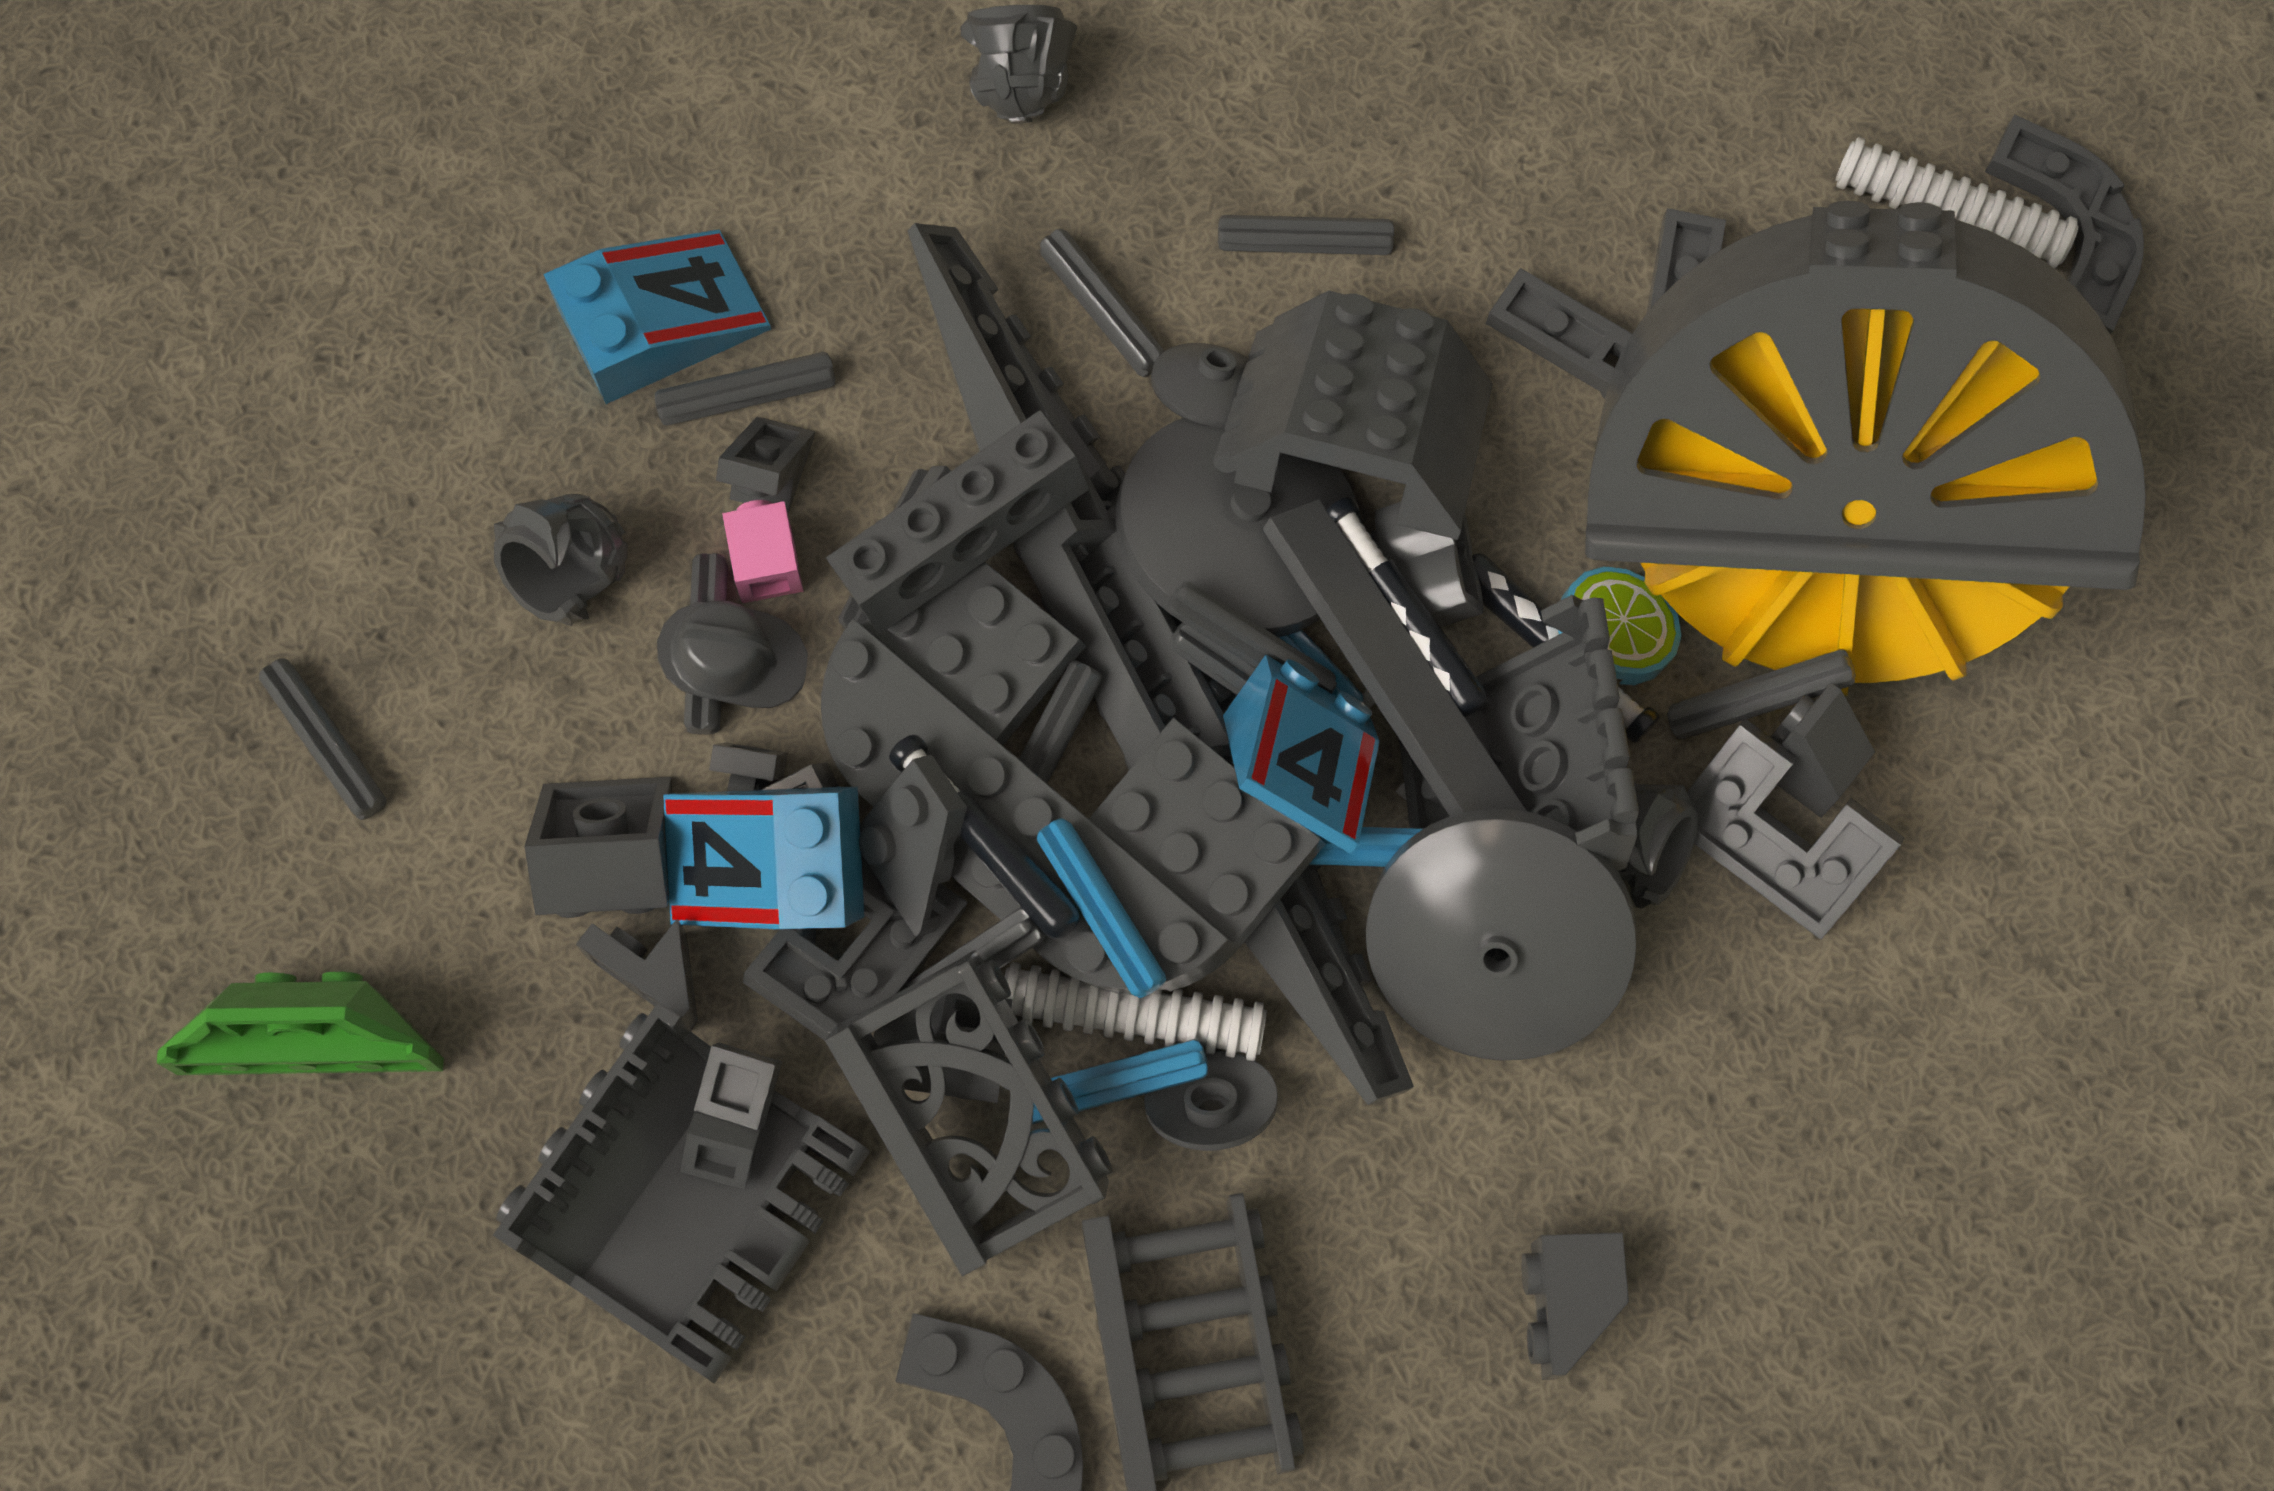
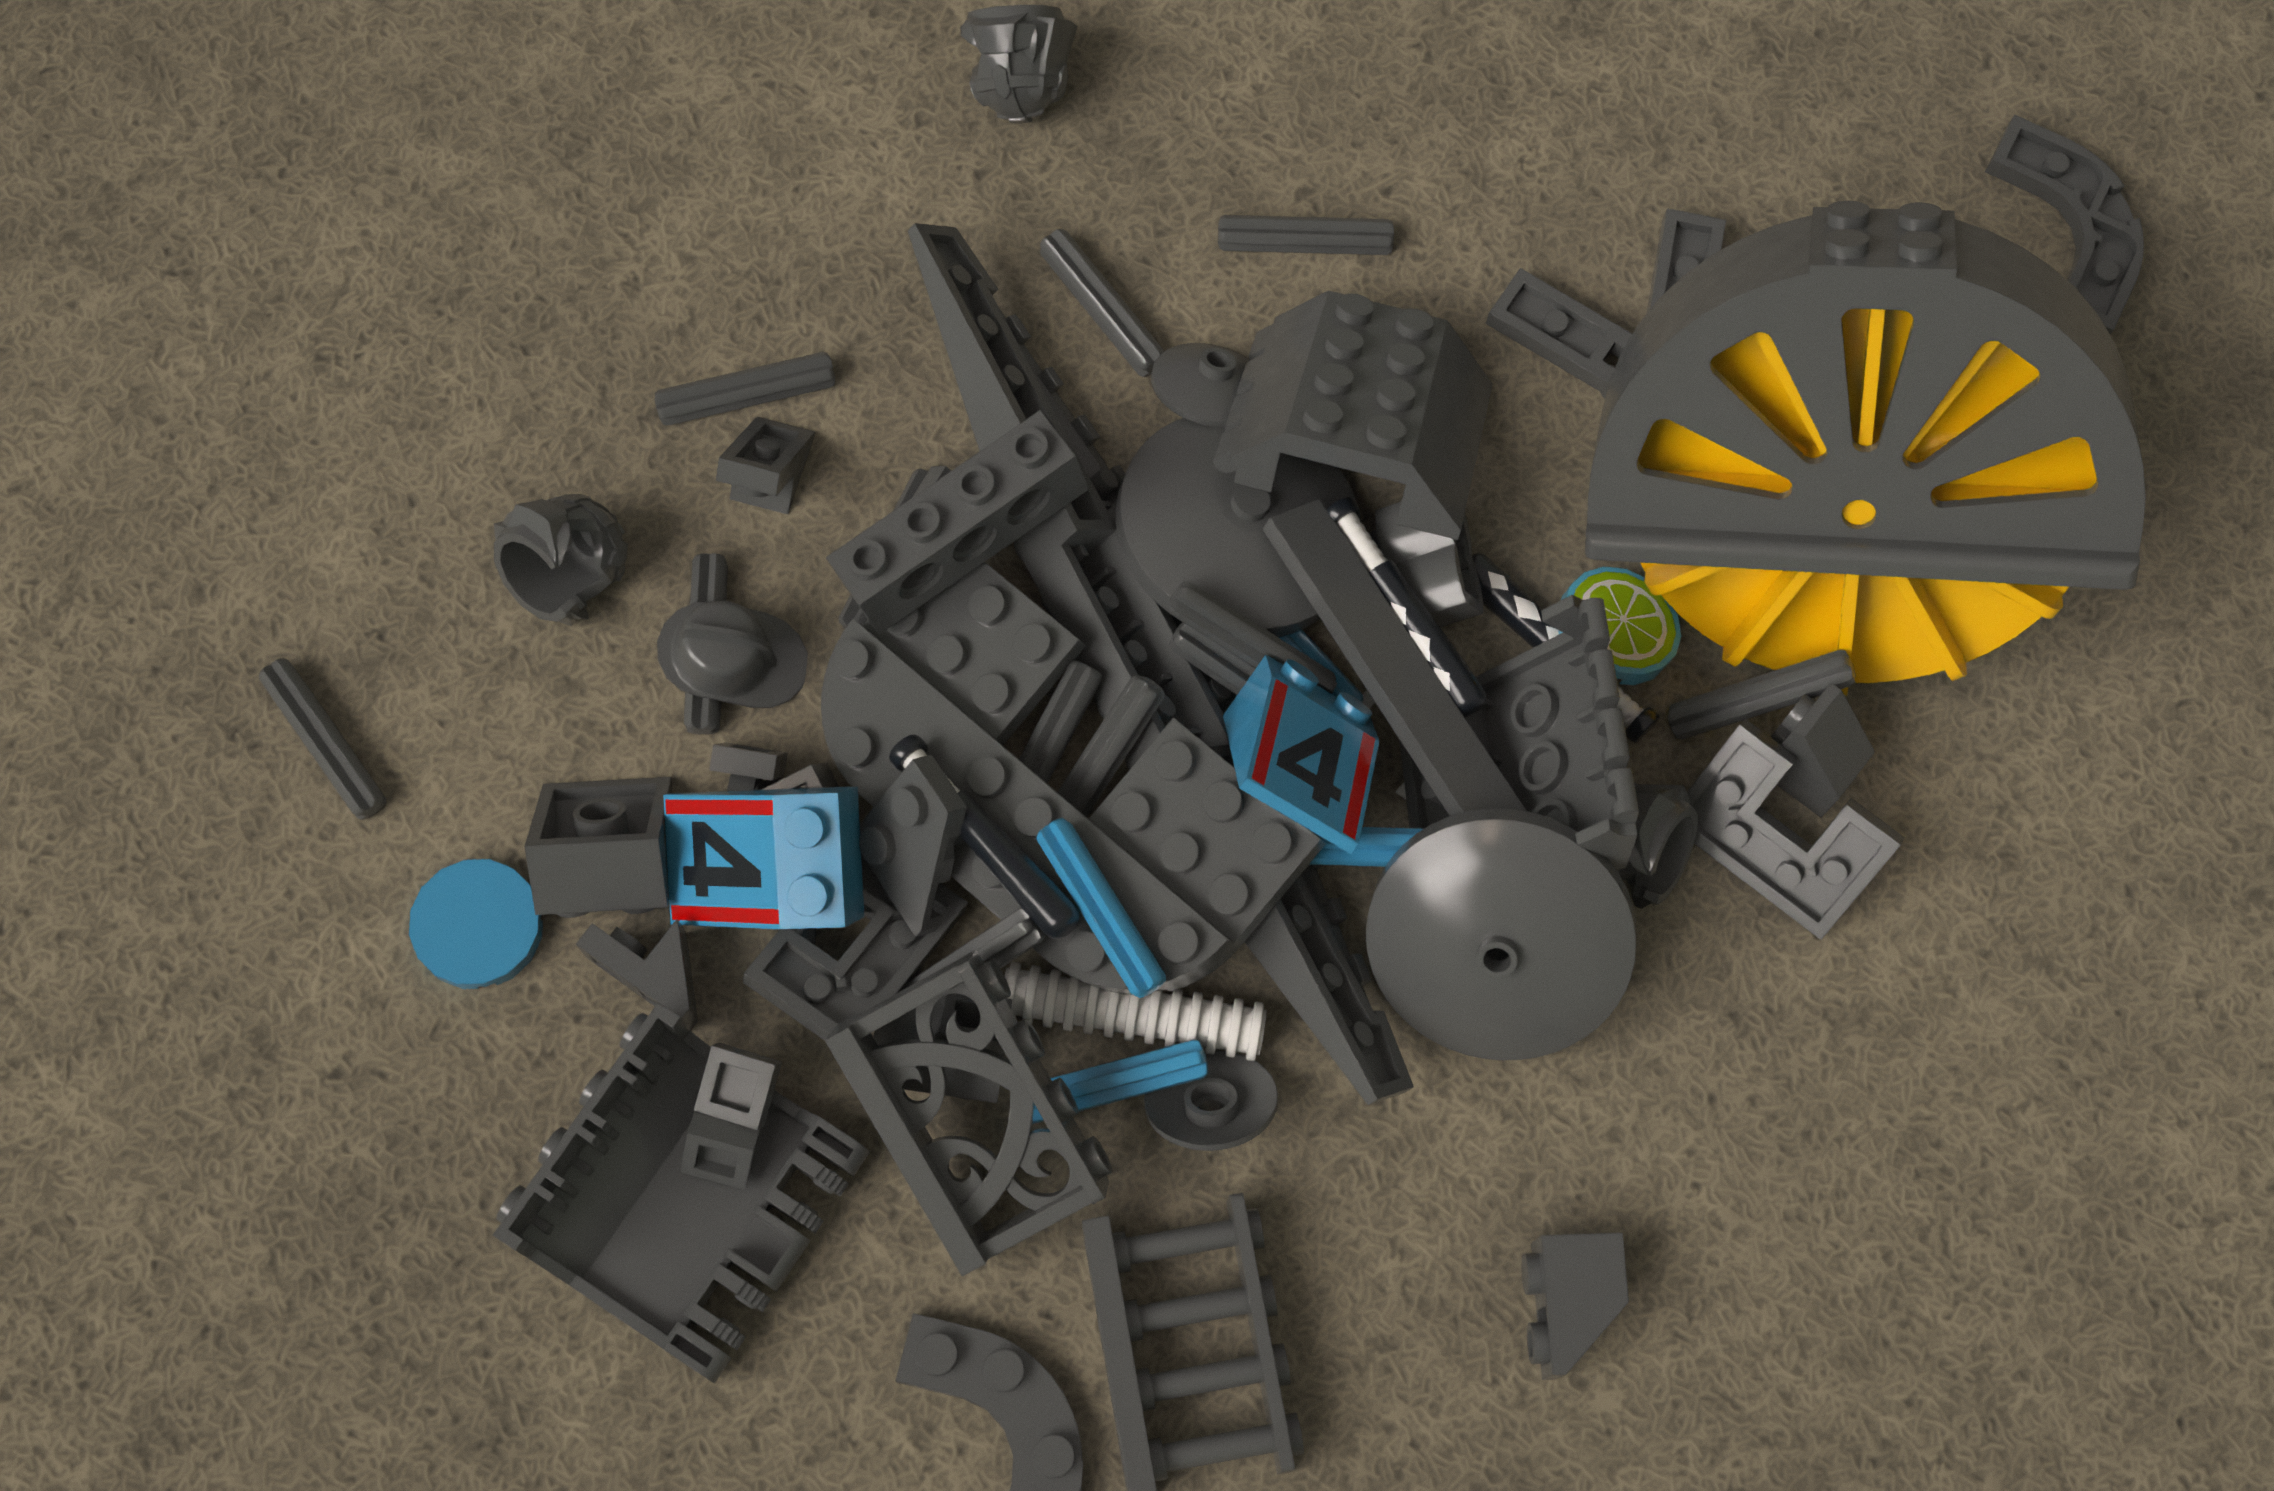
(298, 1029): bright green wedge -> none
(475, 924): none -> dark azure tile
(654, 308): dark azure slope -> none
(762, 551): bright pink brick -> none
(1111, 743): none -> dark grey axle
(1907, 183): white piece -> none

